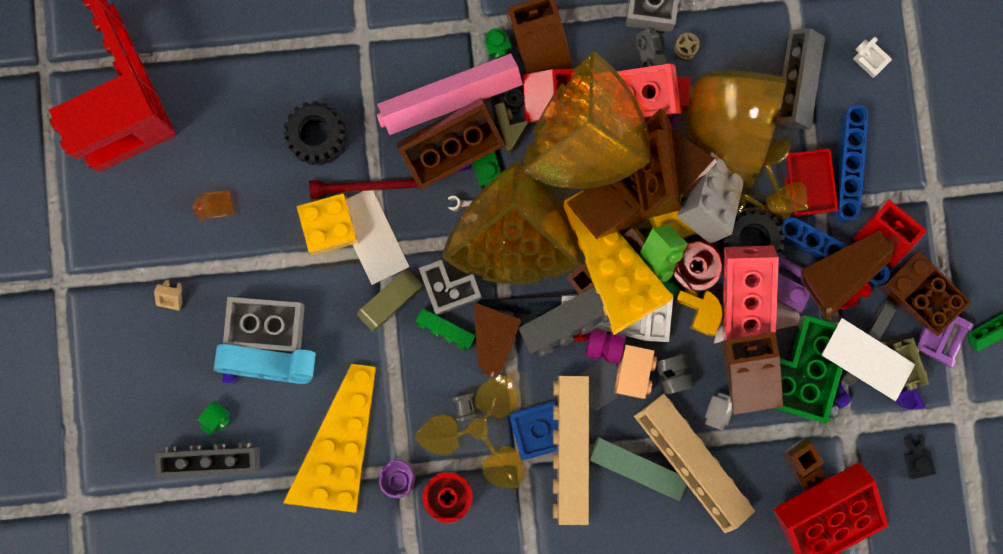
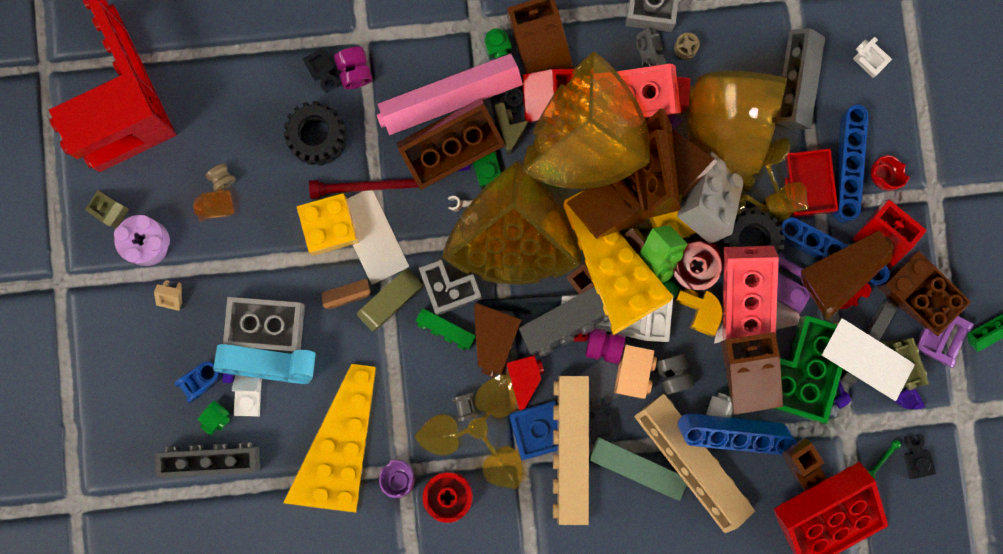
(106, 209): none -> olive slope
(129, 235): none -> lavender brick
(196, 383): none -> blue piece
(220, 177): none -> dark tan wheel
(247, 396): none -> white slope
(321, 67): none -> black plate
(346, 294): none -> medium nougat slope
(354, 72): none -> magenta wheel
(525, 378): none -> red slope
(601, 424): none -> black plate
(735, 434): none -> blue beam
(888, 173): none -> red hair
(896, 444): none -> green hinge

